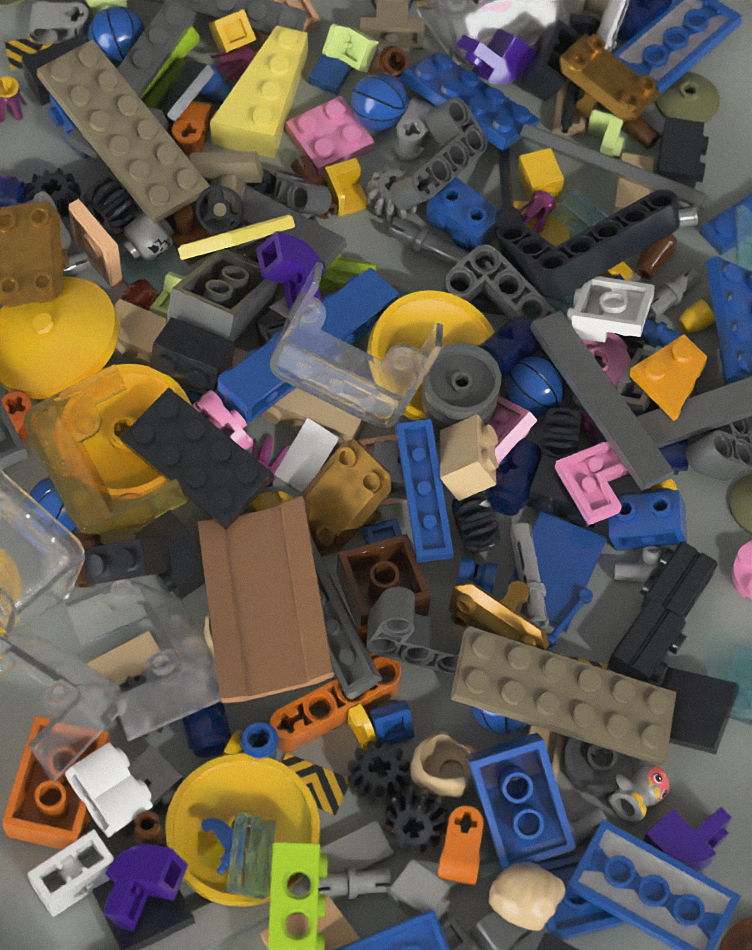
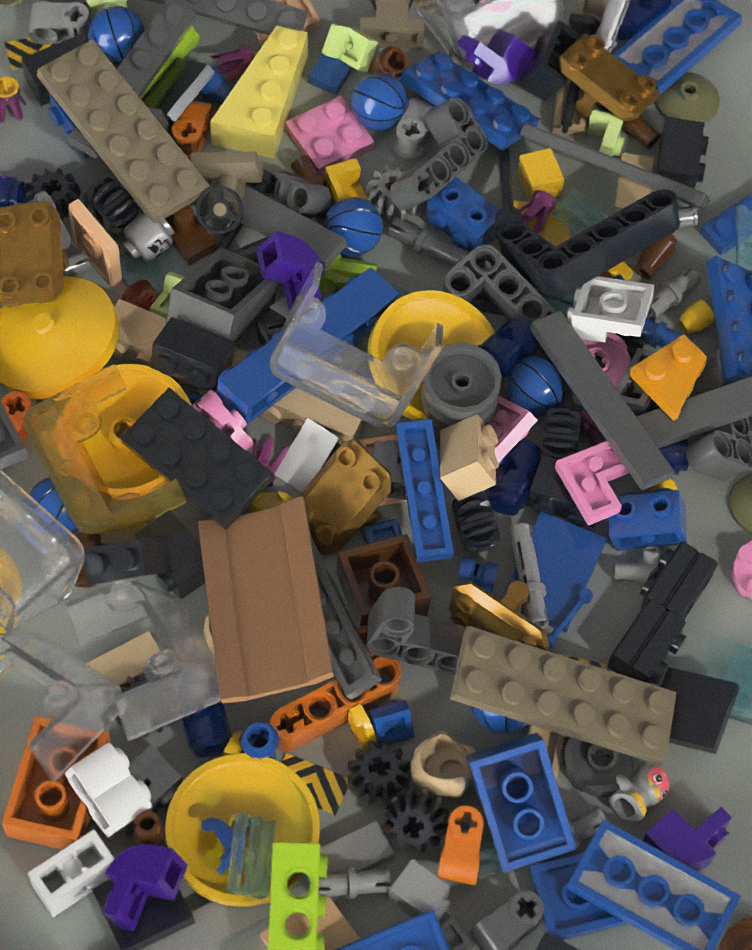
(231, 31): yellow panel -> none
(236, 237): light yellow tile -> none
(357, 223): none -> blue piece
(526, 895): tan hair -> none

